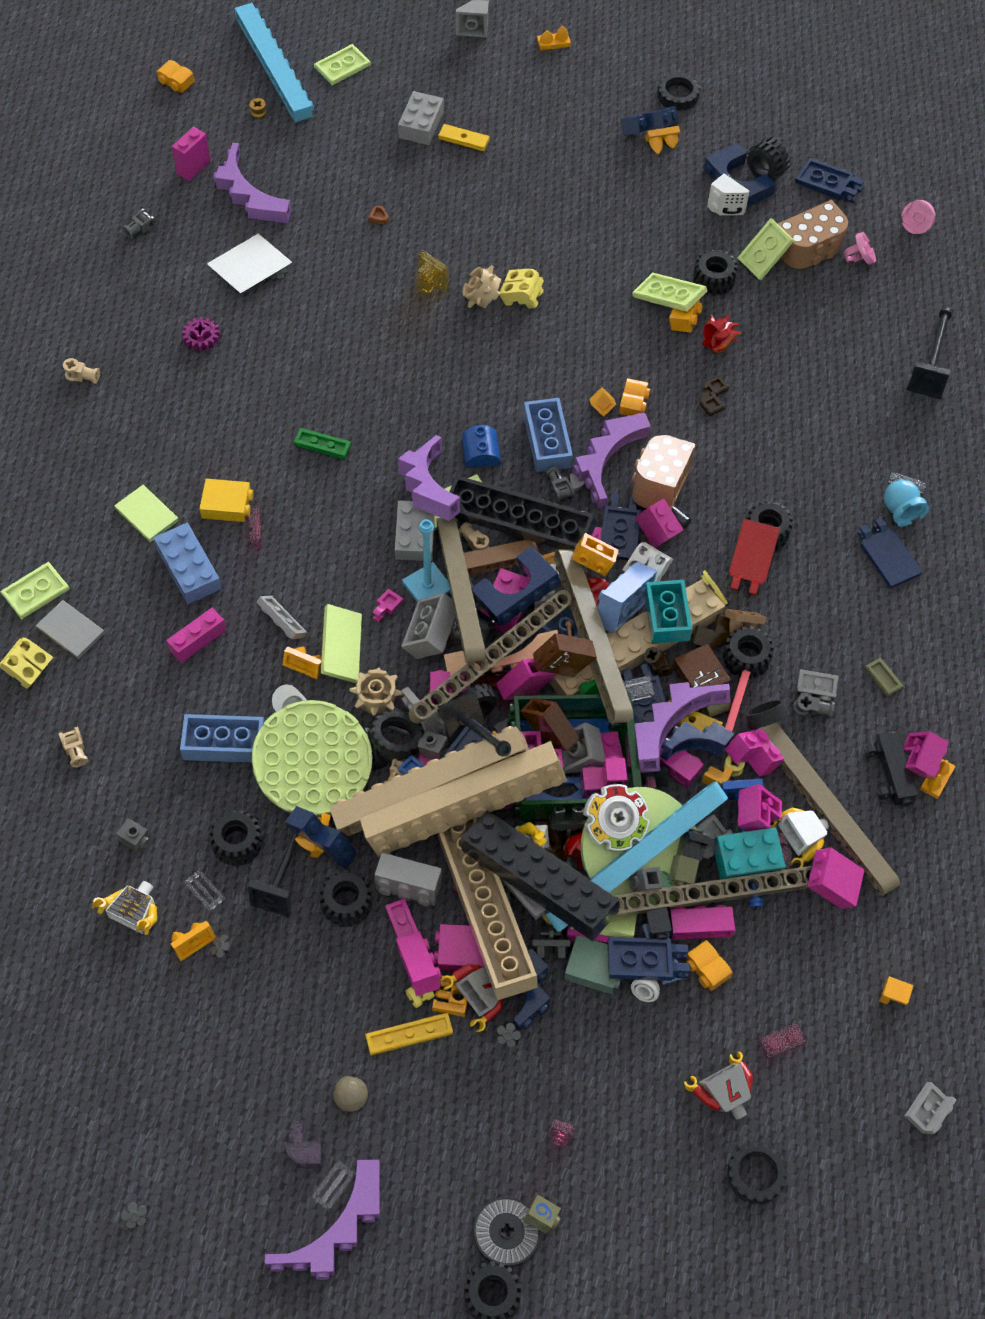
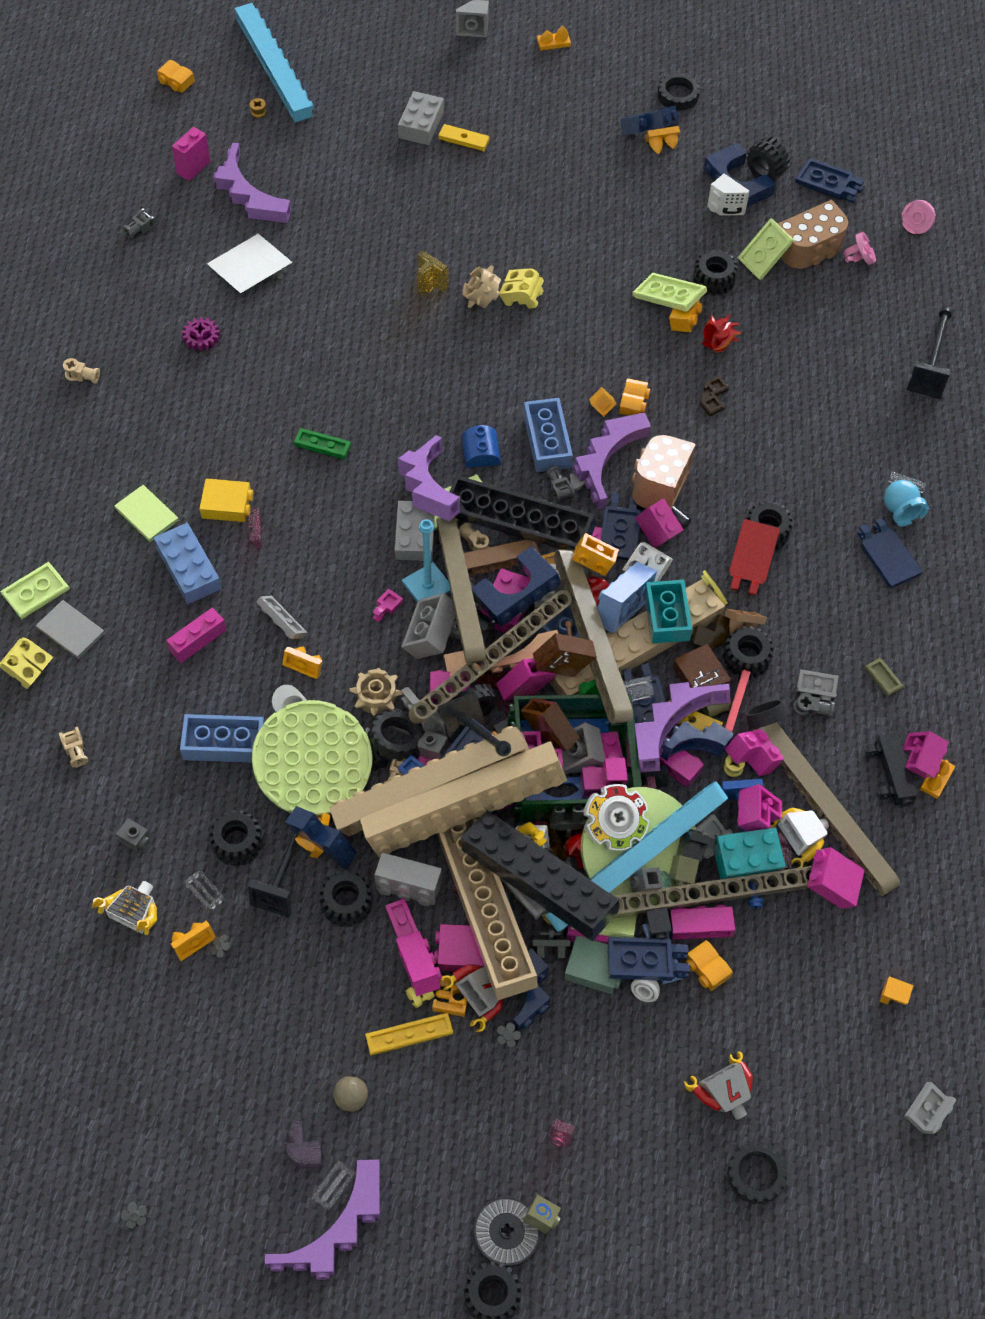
(341, 643): yellowish green tile -> none
(342, 64): yellowish green tile -> none
(378, 215): dark orange tile -> none
(659, 661): dark brown connector -> none
(716, 775): light orange panel -> none
(782, 1041): clear pink plate -> none

